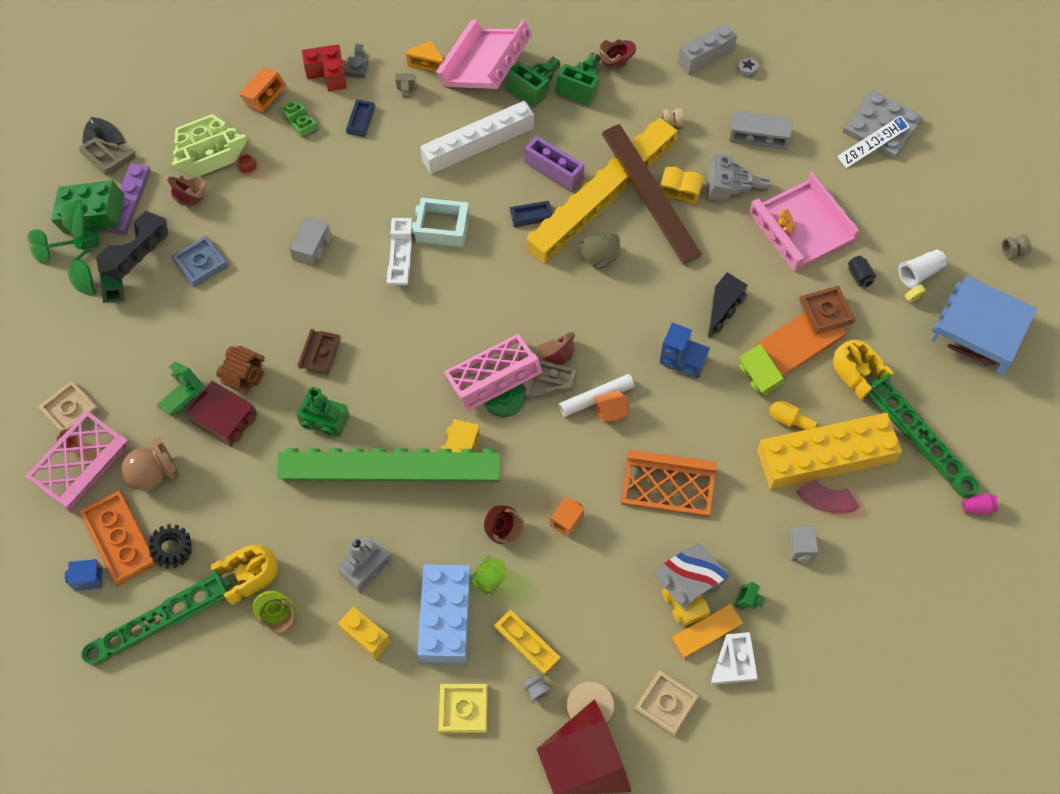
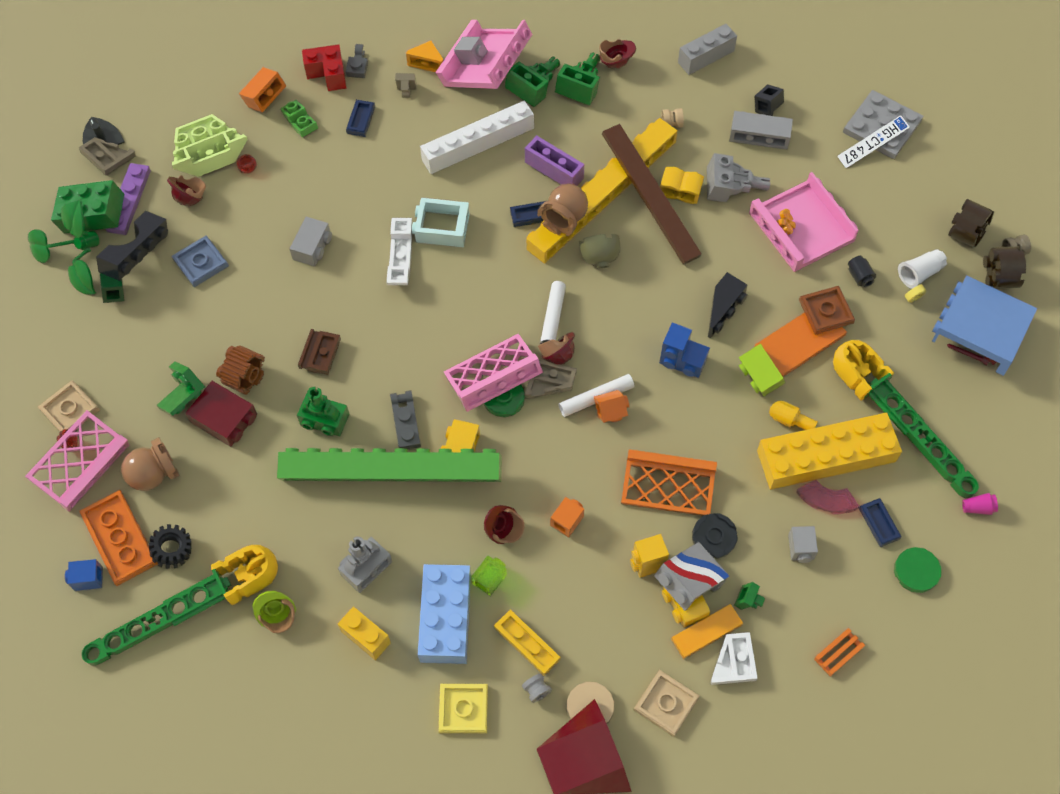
(405, 421): none -> dark grey plate
(470, 50): none -> light grey brick
(553, 311): none -> white piece
(564, 209): none -> medium nougat tile
(649, 555): none -> yellow brick
(715, 534): none -> black tile
(748, 67): light grey tile -> none
(768, 100): none -> black brick
(853, 639): none -> orange tile
(880, 522): none -> dark blue tile
(917, 570): none -> green tile
(971, 223): none -> dark brown brick
(1005, 267): none -> dark brown brick

